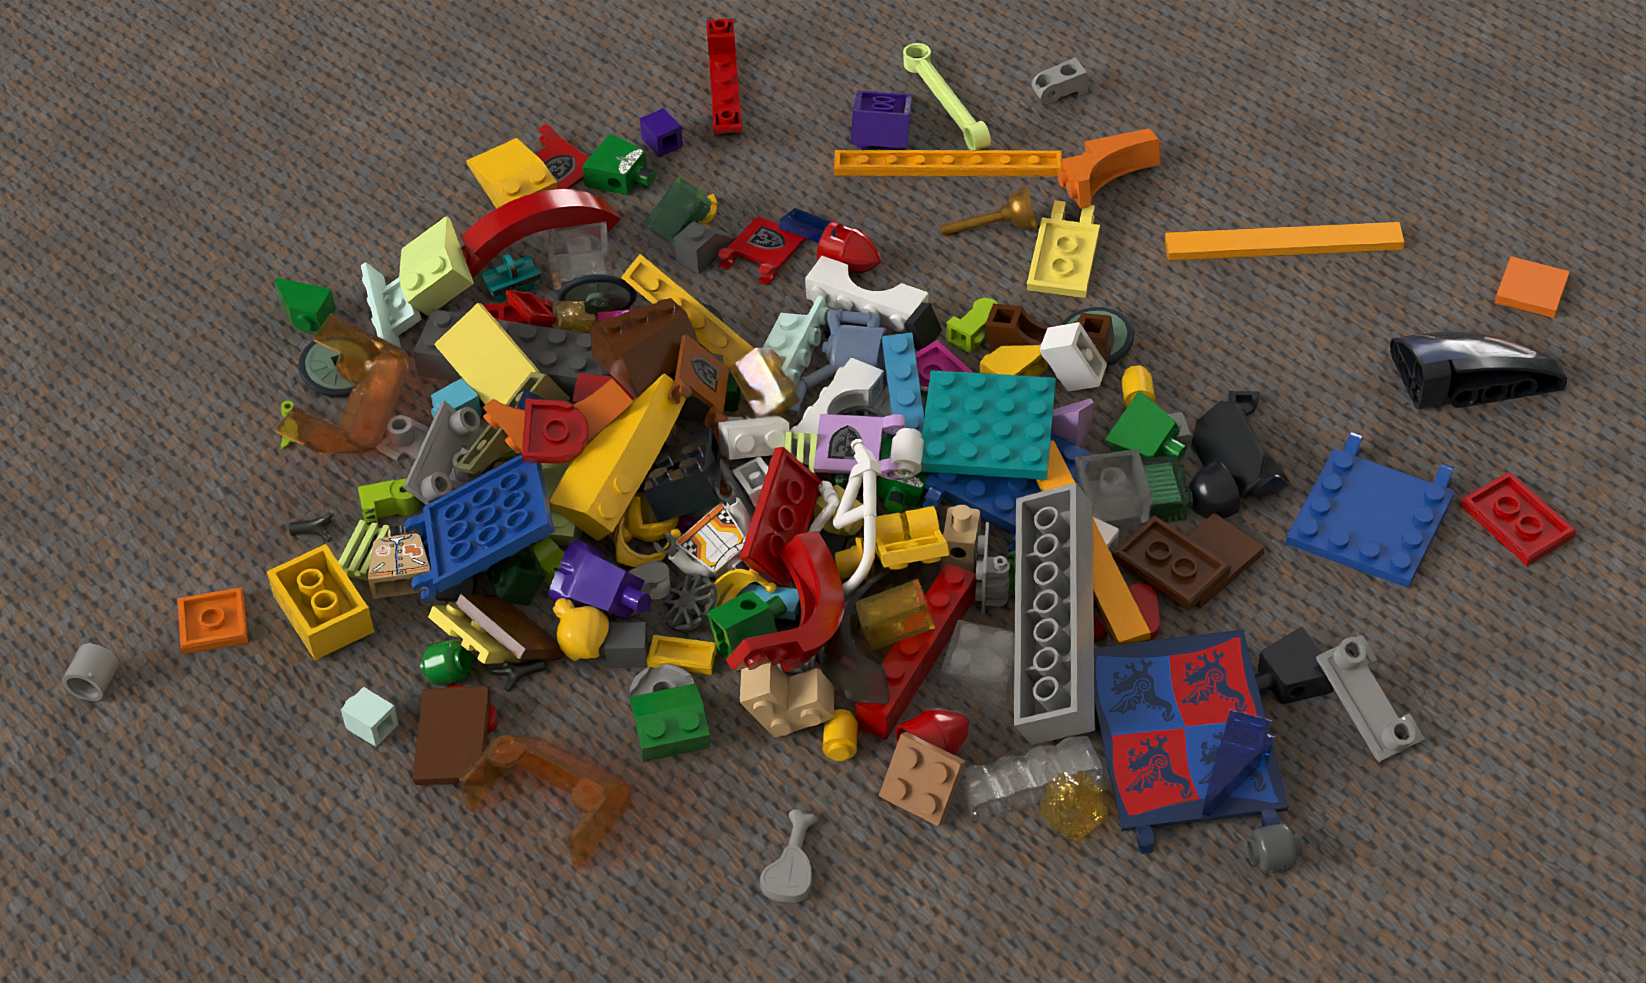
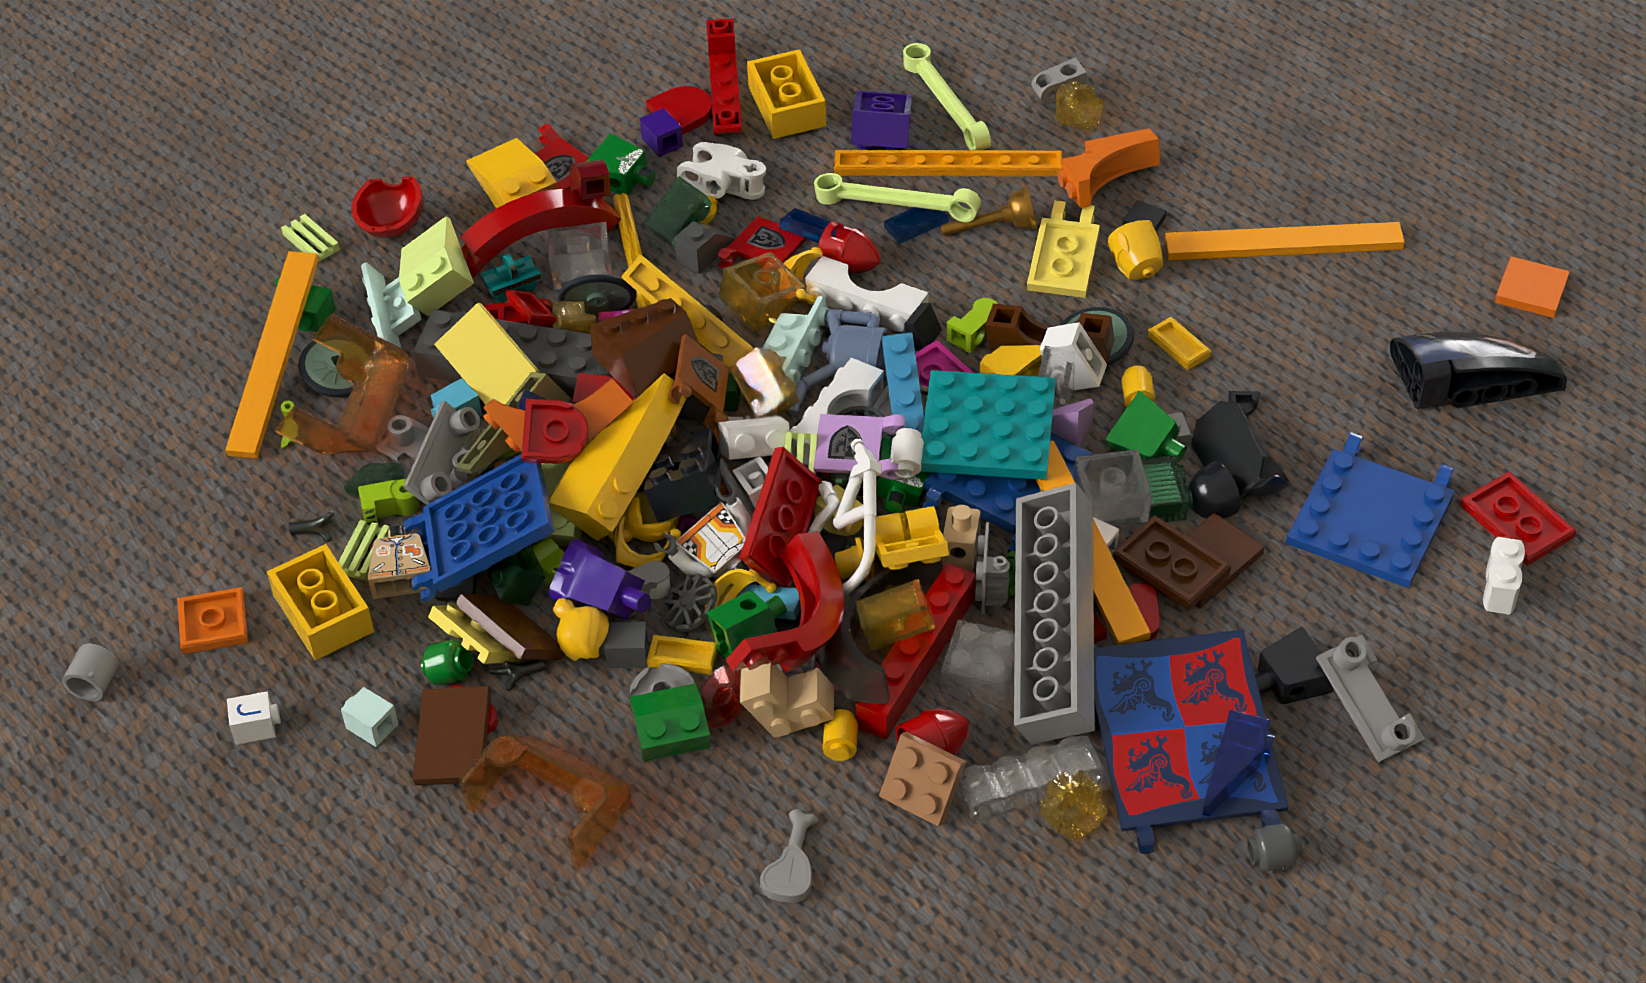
(252, 717): none -> white brick
(272, 355): none -> light orange tile
(289, 233): none -> yellowish green tile
(373, 474): none -> clear green arm
(388, 208): none -> red cylinder
(590, 179): none -> dark red arch
(629, 236): none -> yellow axle
(685, 104): none -> red tile
(722, 697): none -> clear red dish
(725, 173): none -> white piece
(760, 289): none -> clear yellow slope
(786, 94): none -> yellow brick
(798, 265): none -> yellow helmet
(841, 190): none -> yellowish green piece
(914, 223): none -> clear blue tile
(1060, 365): none -> clear slope
(1078, 106): none -> clear yellow hair
(1136, 250): none -> yellow helmet
(1144, 211): none -> black piece
(1179, 343): none -> yellow tile
(1503, 575): none -> white brick

